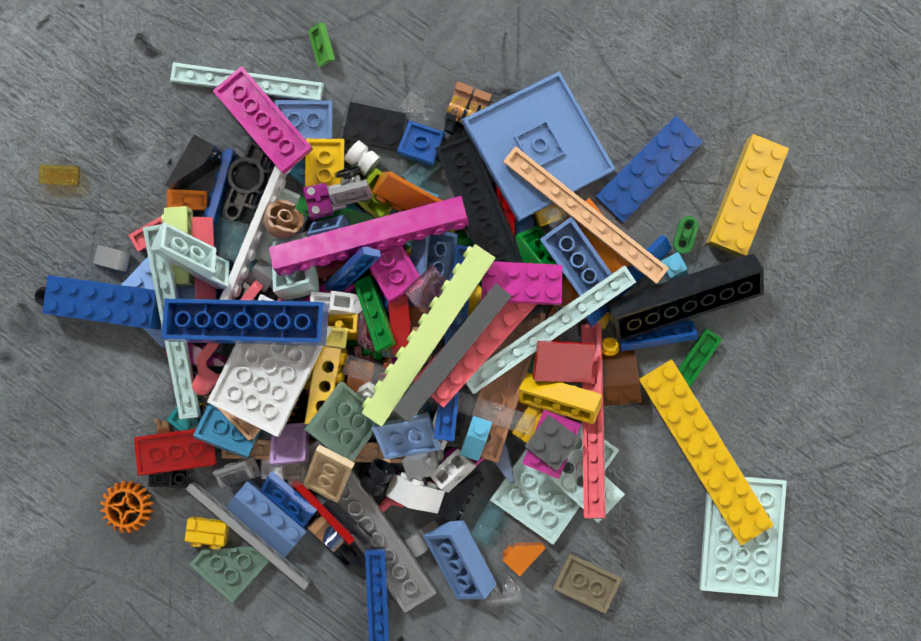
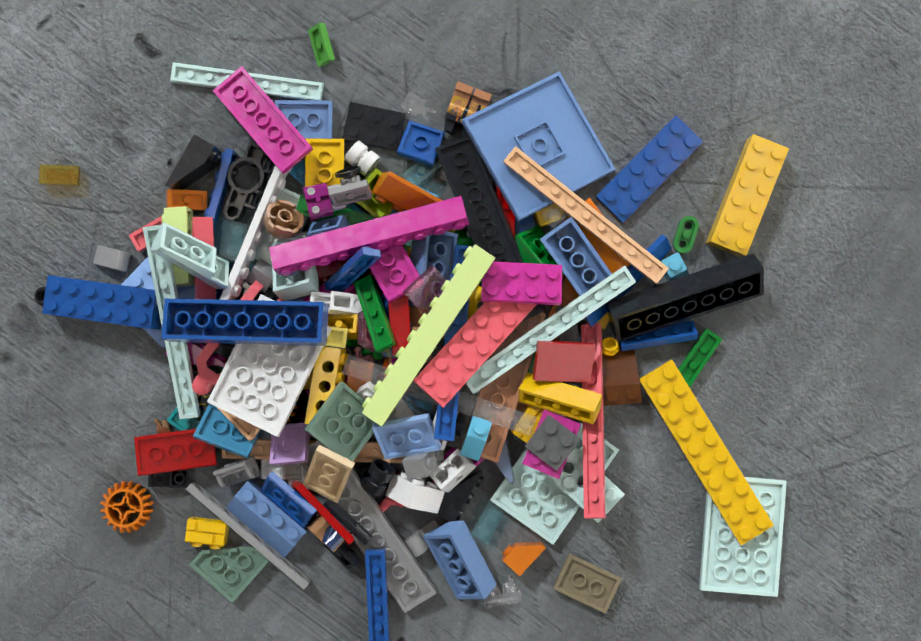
(452, 353): dark grey tile -> none

